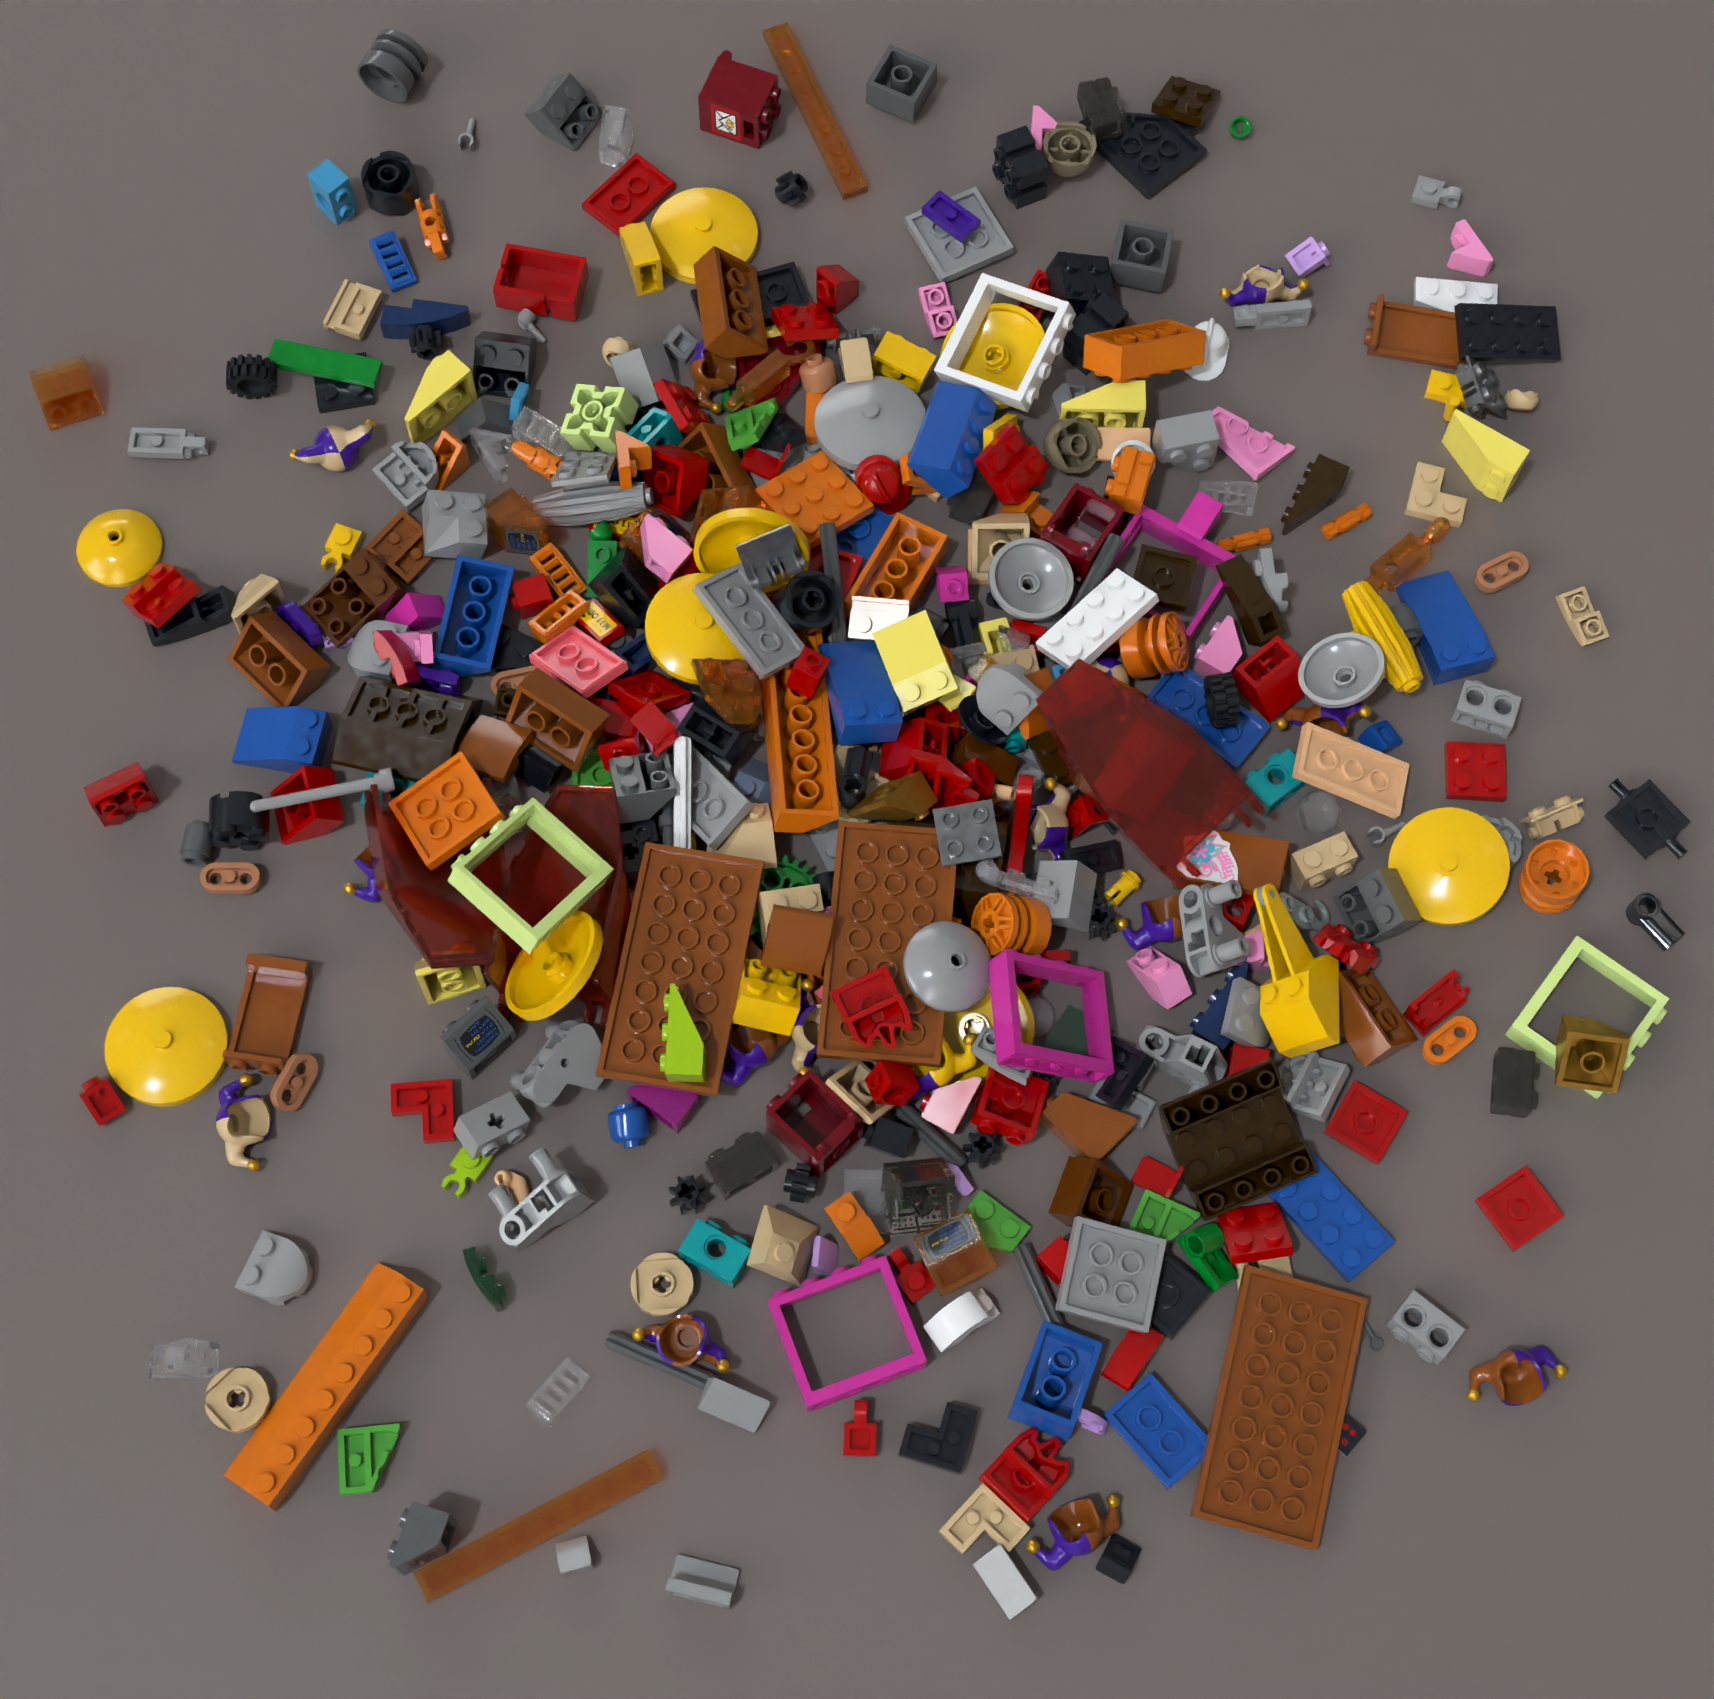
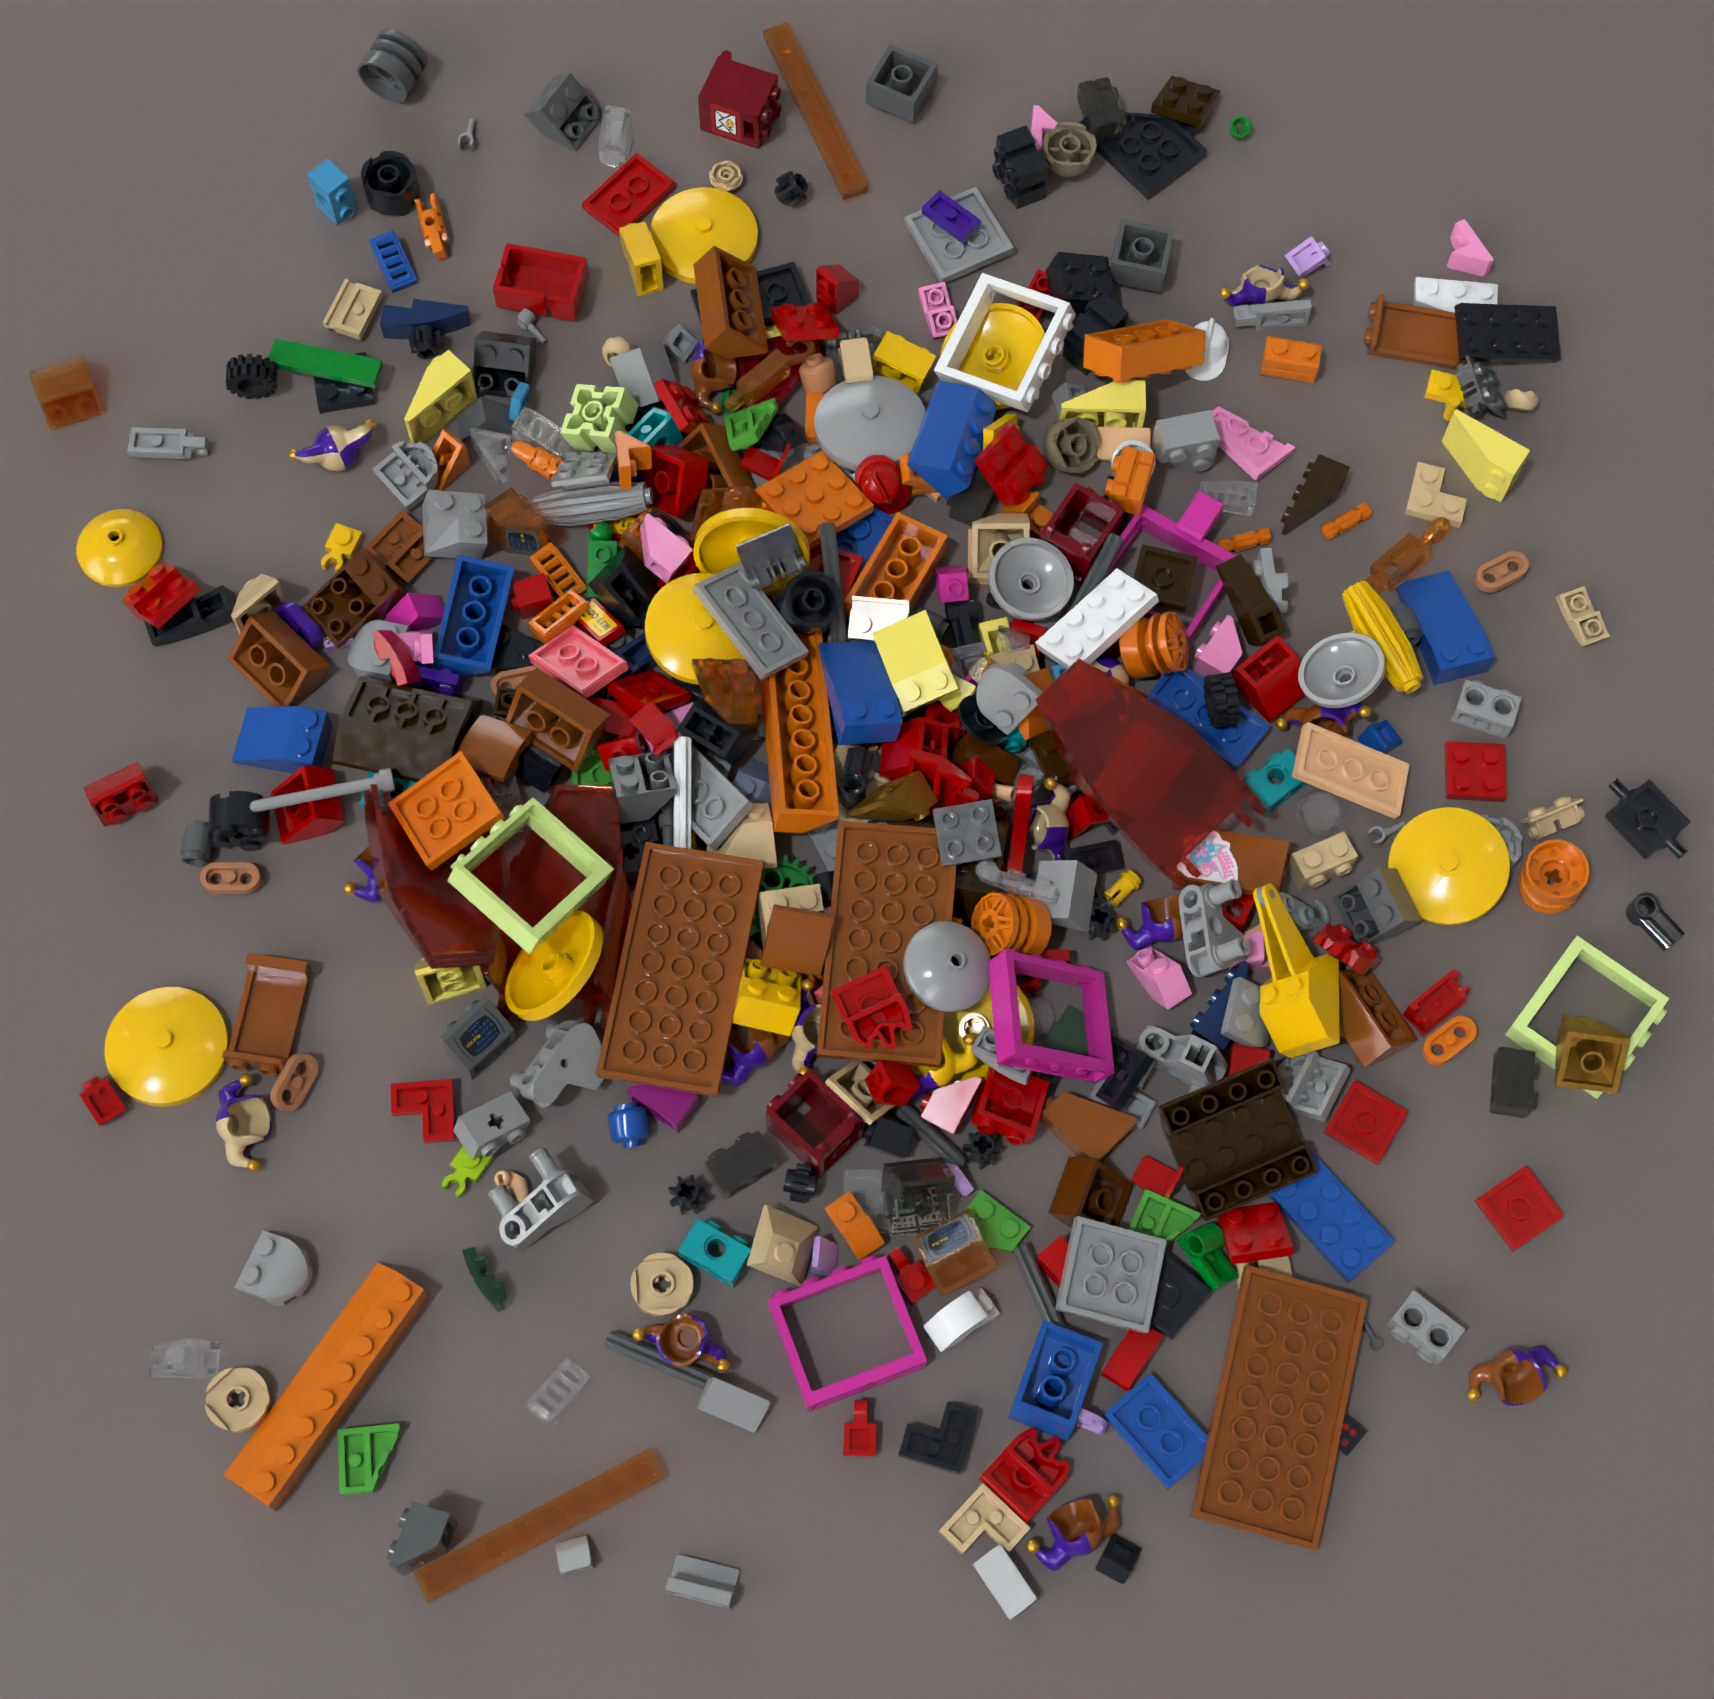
(685, 1051): lime slope -> none
(726, 169): none -> tan plate
(808, 672): red brick -> none
(1290, 359): none -> orange brick
(1431, 192): light grey plate -> none

